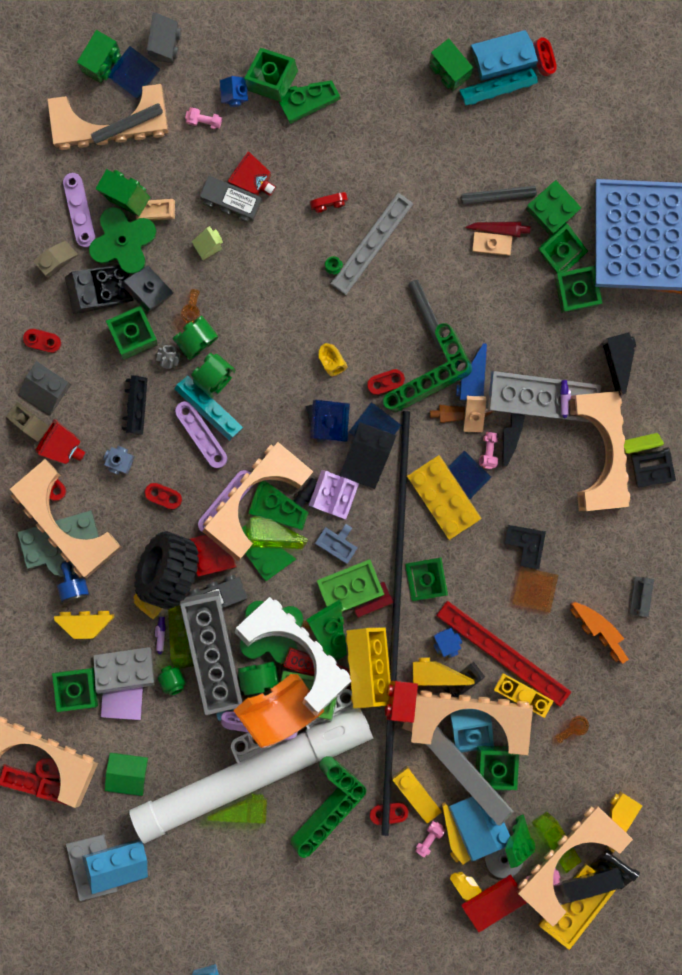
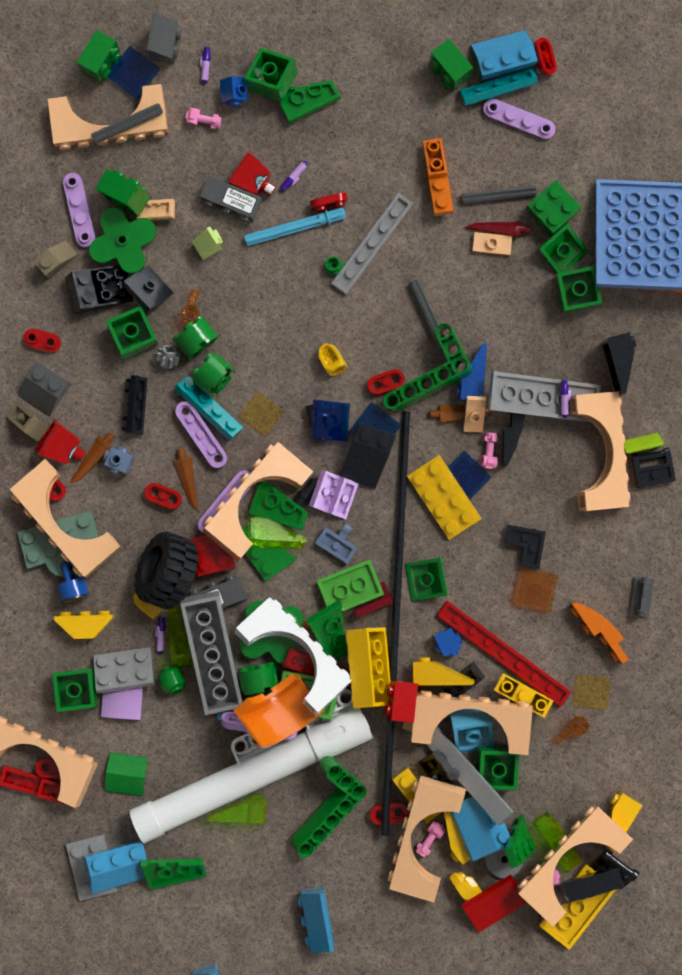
(94, 456): none -> dark orange bar
(172, 871): none -> green wing
(186, 474): none -> dark orange bar
(205, 64): none -> piece
(261, 413): none -> clear yellow piece
(294, 176): none -> piece
(295, 226): none -> medium azure axle
(316, 920): none -> dark azure slope
(430, 798): none -> light nougat arch
(437, 177): none -> orange slope
(437, 762): none -> black plate
(519, 119): none -> lavender plate
(592, 691): none -> clear yellow piece

